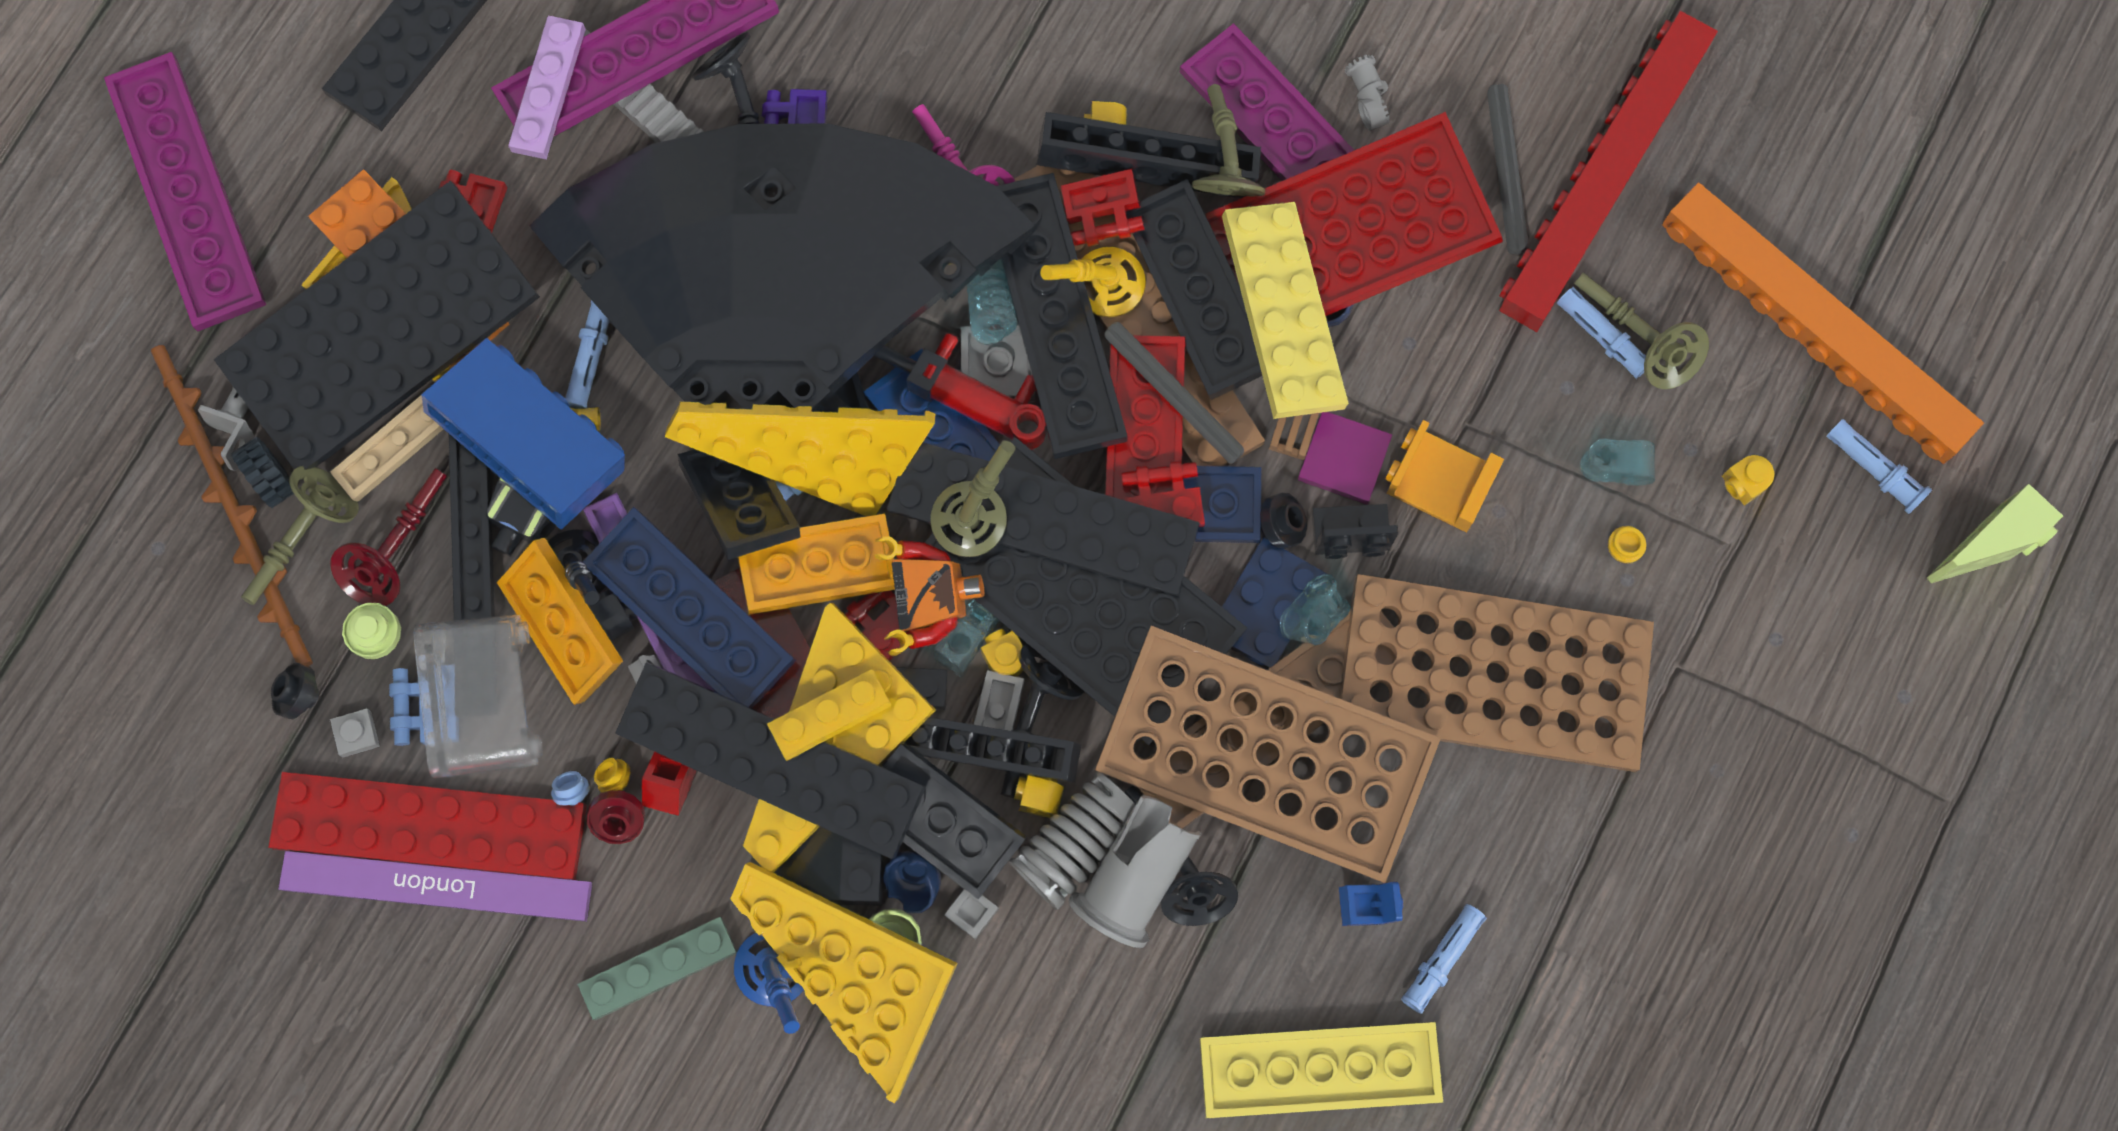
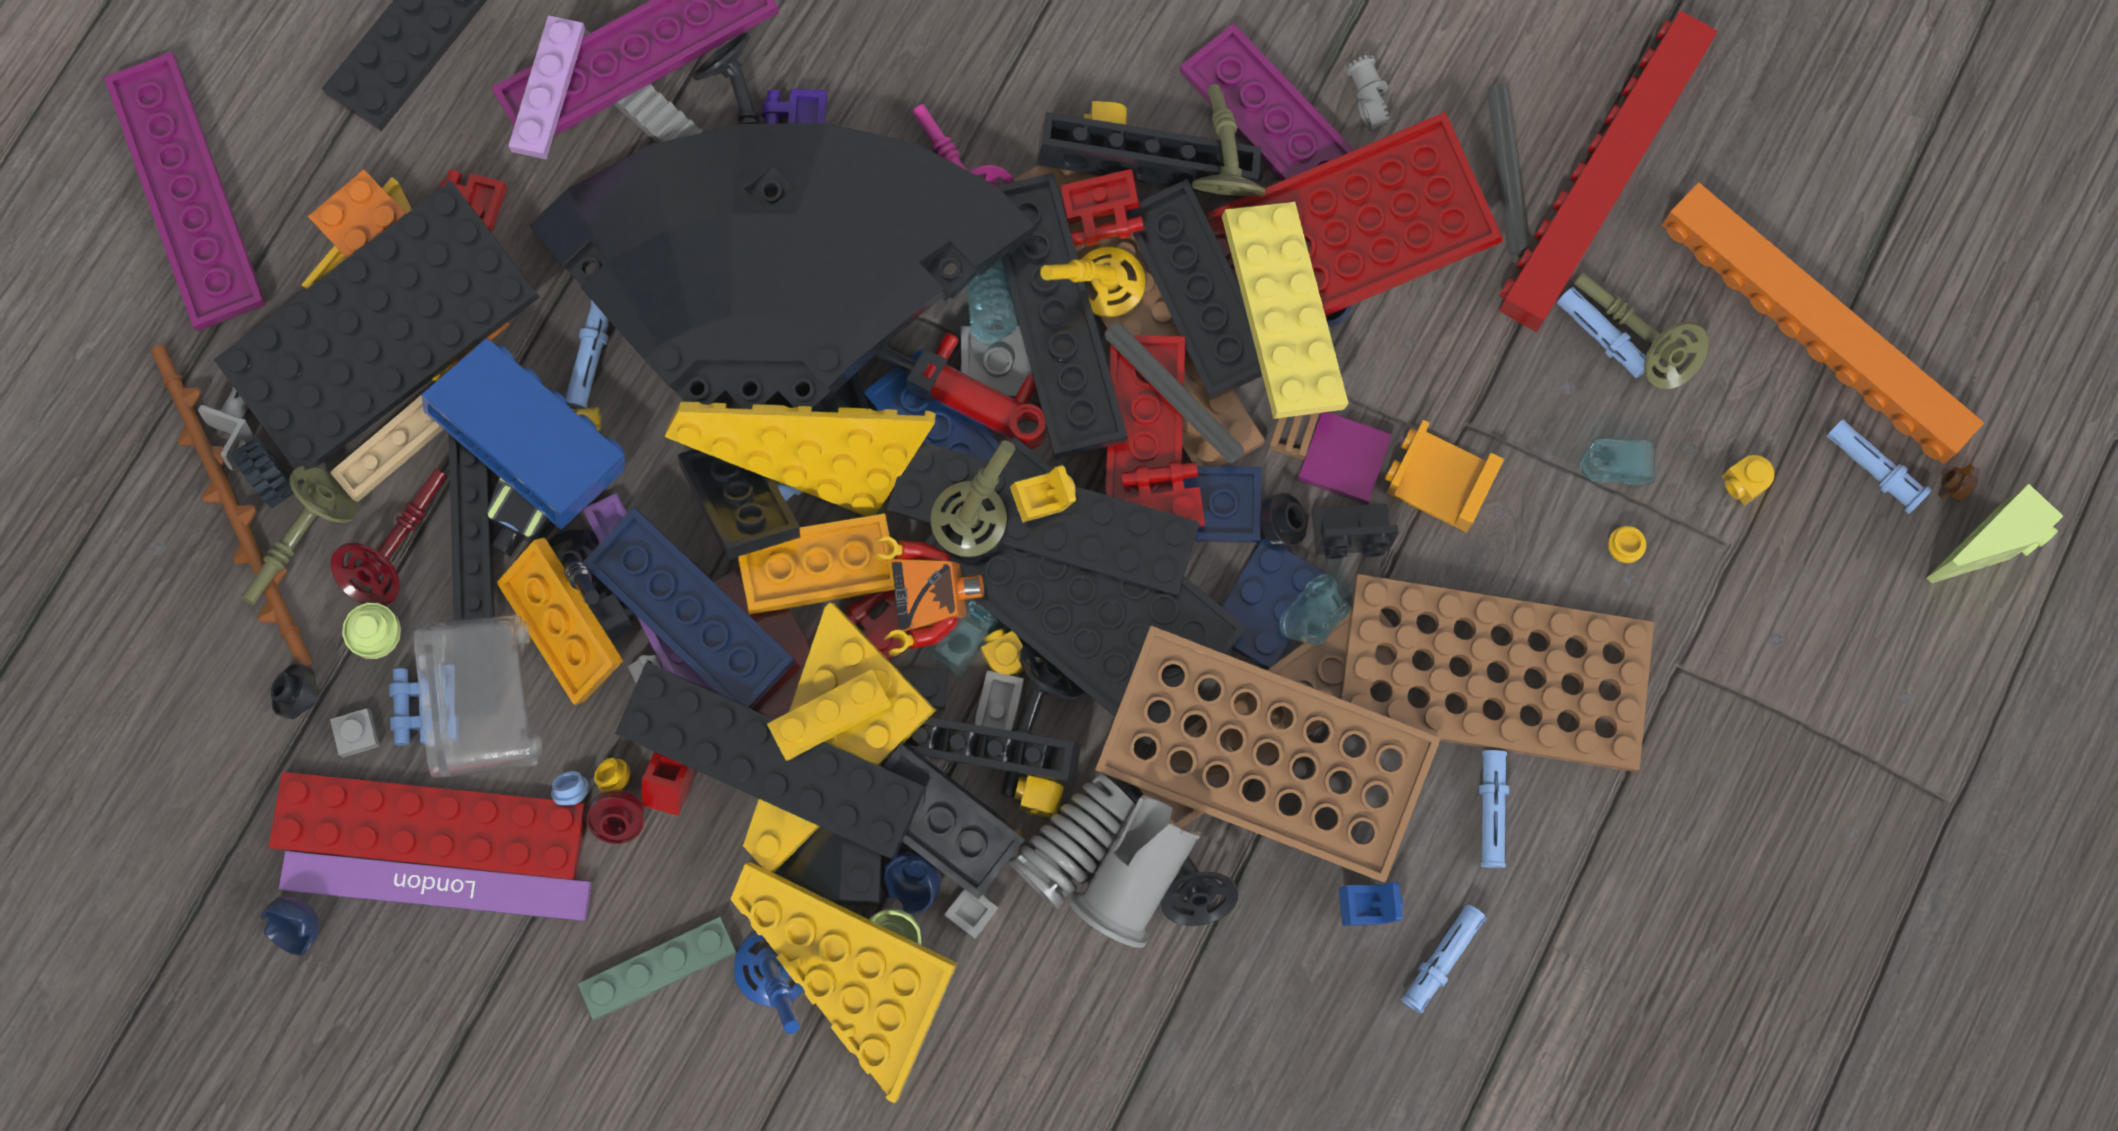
(291, 924): none -> dark blue hair
(1044, 494): none -> yellow bracket
(1321, 1070): light yellow plate -> none
(1493, 808): none -> light blue pin
(1958, 483): none -> reddish brown plate

